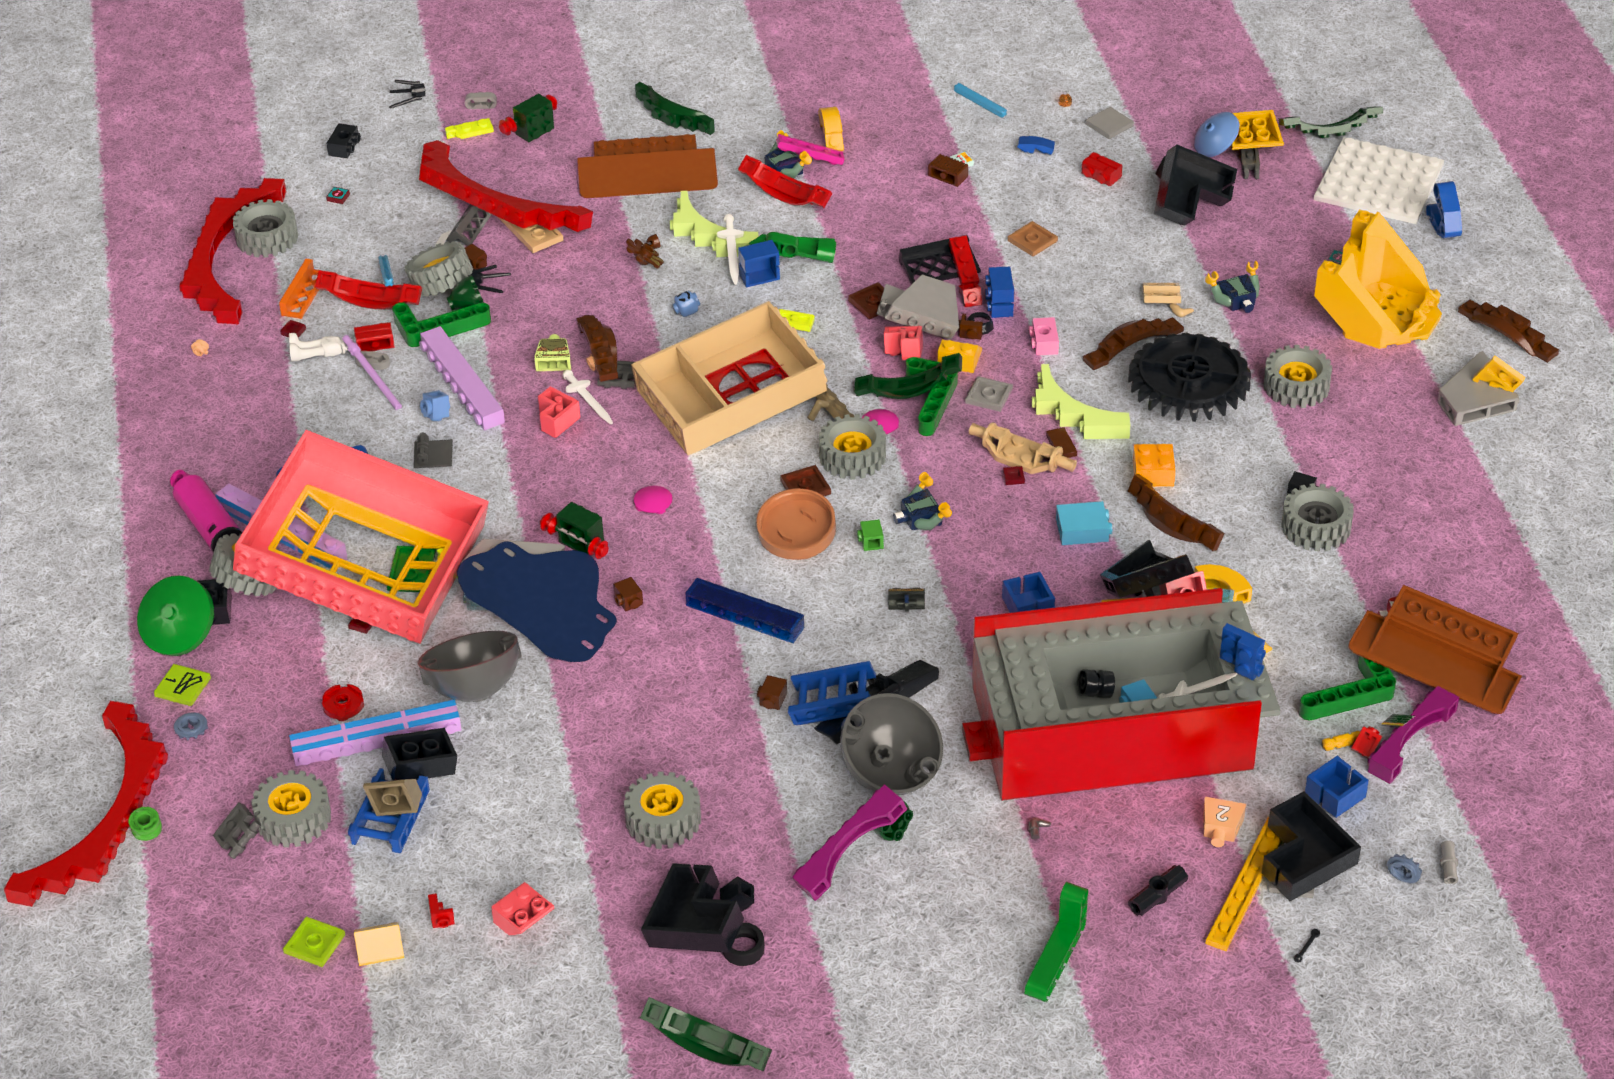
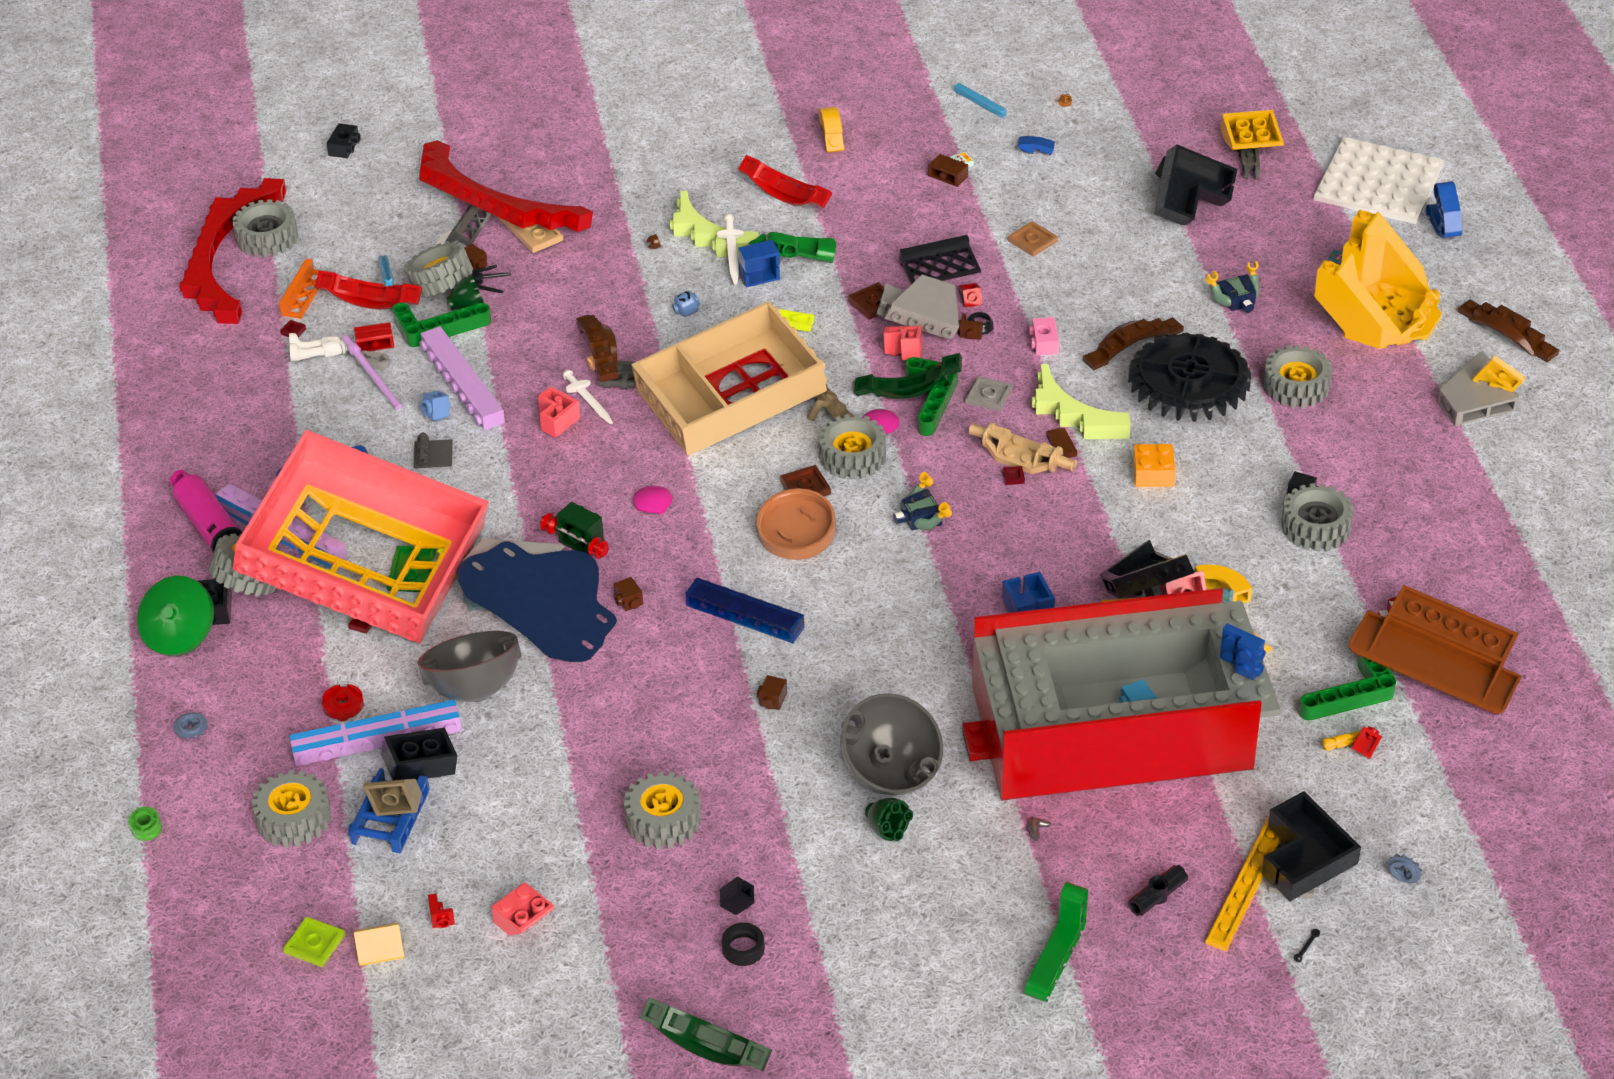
(92, 855): red arch -> none
(182, 685): lime tile -> none
(200, 347): light nougat plate -> none
(233, 826): dark grey plate -> none
(338, 195): dark red tile -> none
(416, 90): black plant -> none
(469, 129): neon yellow hinge -> none
(481, 100): light grey beam -> none
(531, 118): dark green brick -> none
(552, 354): yellowish green torso -> none
(644, 253): reddish brown animal -> none
(647, 167): dark orange slope -> none
(673, 113): dark green piece -> none
(687, 914): black piece -> none
(786, 162): torso -> none
(815, 151): dark pink plate -> none
(829, 708): blue fence -> none
(871, 535): bright green brick -> none
(878, 811): magenta arch -> none
(903, 682): black piece -> none
(906, 599): pearl dark grey hips -> none
(963, 260): red plate -> none
(969, 352): yellow slope -> none
(999, 292): blue piece -> none
(1083, 523): medium azure brick -> none
(1099, 684): black wheel -> none
(1102, 169): red brick -> none
(1109, 122): light grey tile -> none
(1161, 293): tan slope -> none
(1172, 519): reddish brown piece -> none
(1179, 311): tan animal -> none
(1182, 688): white sword -> none
(1216, 134): medium blue dish -> none
(1222, 820): light nougat torso -> none
(1331, 786): blue piece -> none
(1338, 128): piece -> none
(1397, 720): sticker -> none
(1436, 707): magenta arch -> none
(1449, 862): light grey pin -> none

